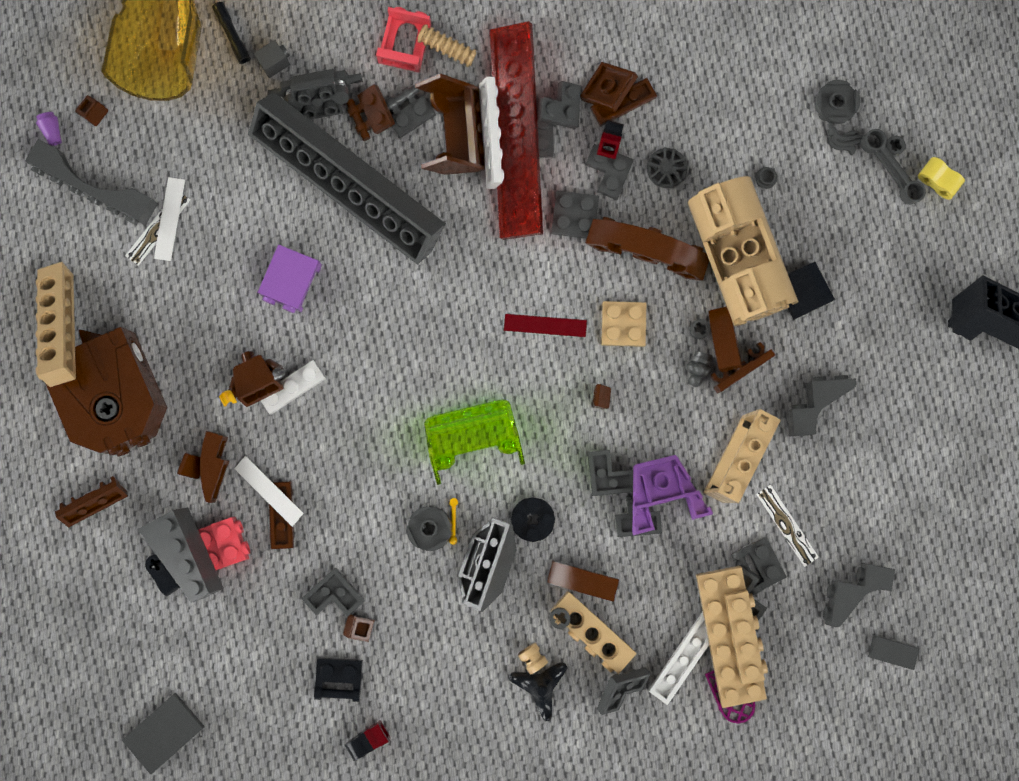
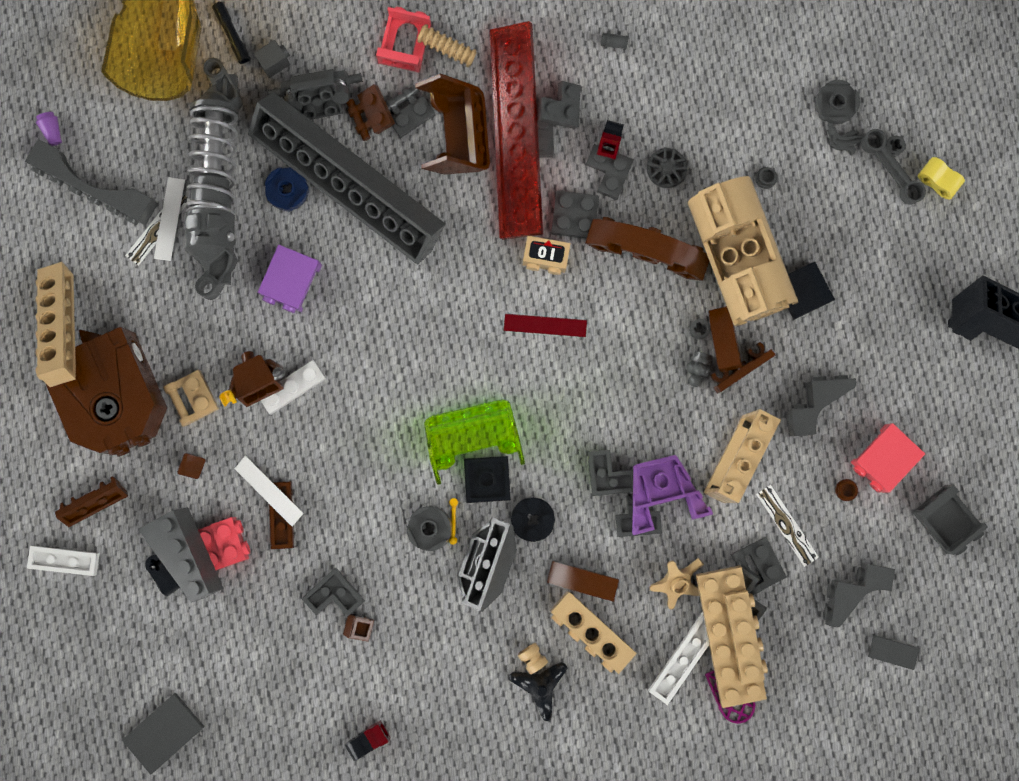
(63, 560): none -> white plate
(91, 110): reddish brown slope -> none
(197, 394): none -> tan plate
(209, 216): none -> piece
(212, 465): reddish brown slope -> none
(274, 189): none -> dark blue plate
(338, 671): black plate -> none
(487, 479): none -> black plate
(491, 133): white plate -> none
(546, 255): none -> brick
(561, 625): dark grey bush -> none
(601, 396): reddish brown slope -> none
(608, 86): reddish brown plate -> none
(614, 40): none -> dark grey pin
(619, 686): dark grey plate -> none
(623, 324): tan plate -> none
(638, 95): reddish brown tile -> none
(677, 582): none -> tan animal
(846, 490): none -> reddish brown plate
(887, 459): none -> coral panel
(949, 520): none -> dark grey panel

